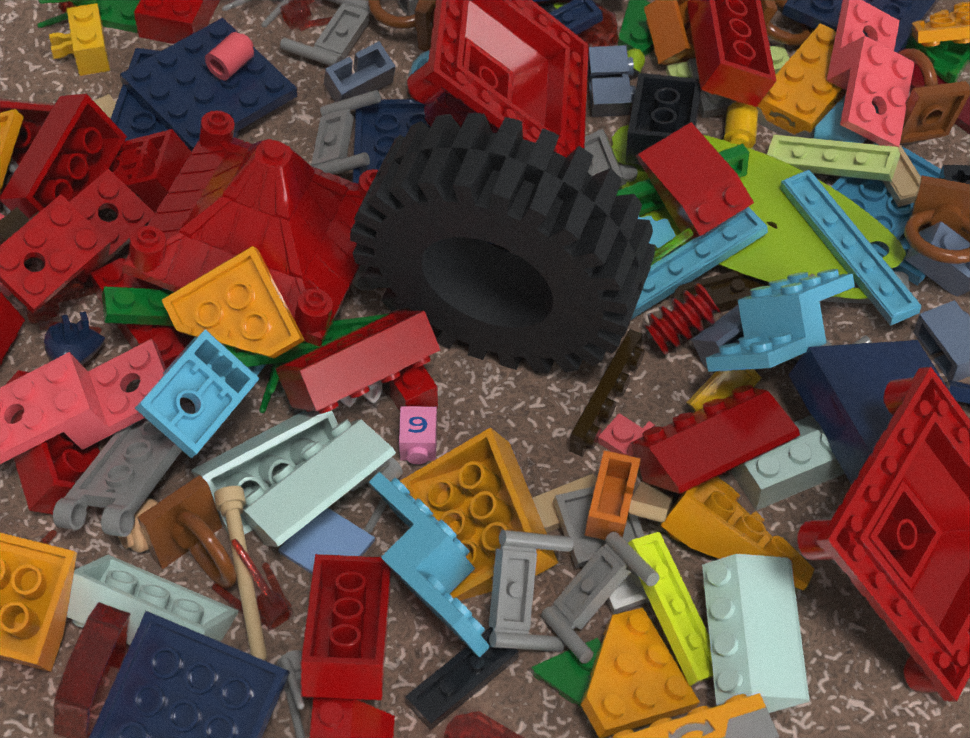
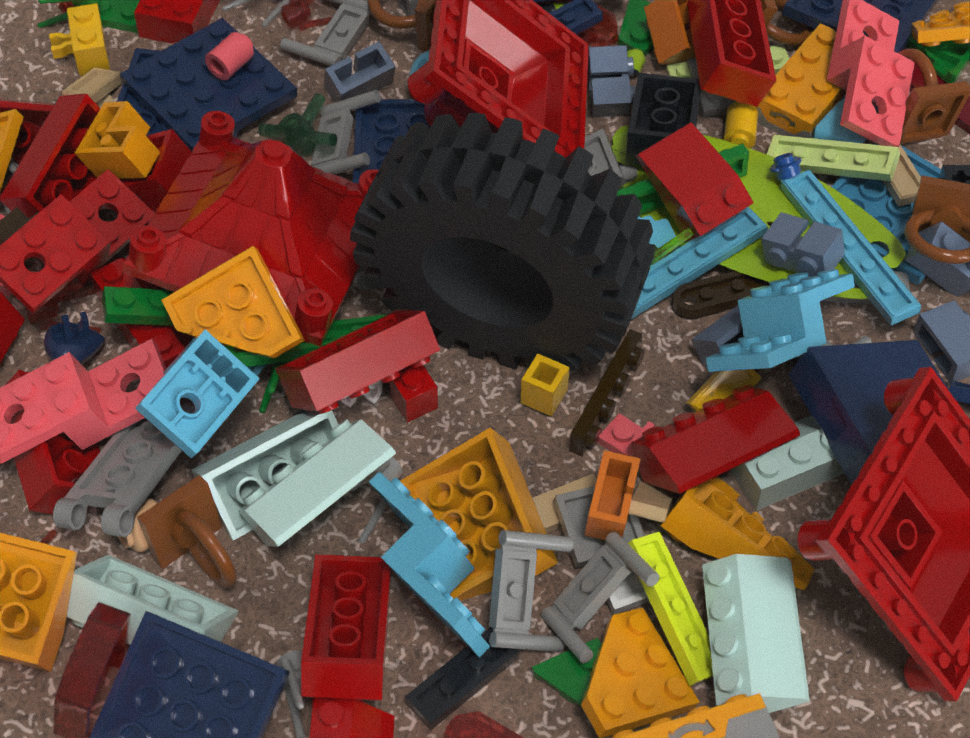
(95, 83): none -> tan tile
(118, 143): none -> light orange brick
(230, 502): tan piece -> none
(272, 604): clear red plant -> none
(298, 130): none -> clear green bar
(327, 536): light blue piece -> none
(418, 434): bright pink brick -> none
(544, 384): none -> yellow brick
(682, 318): red piece -> none
(786, 166): none -> blue plate
(814, 252): none -> sand blue piece

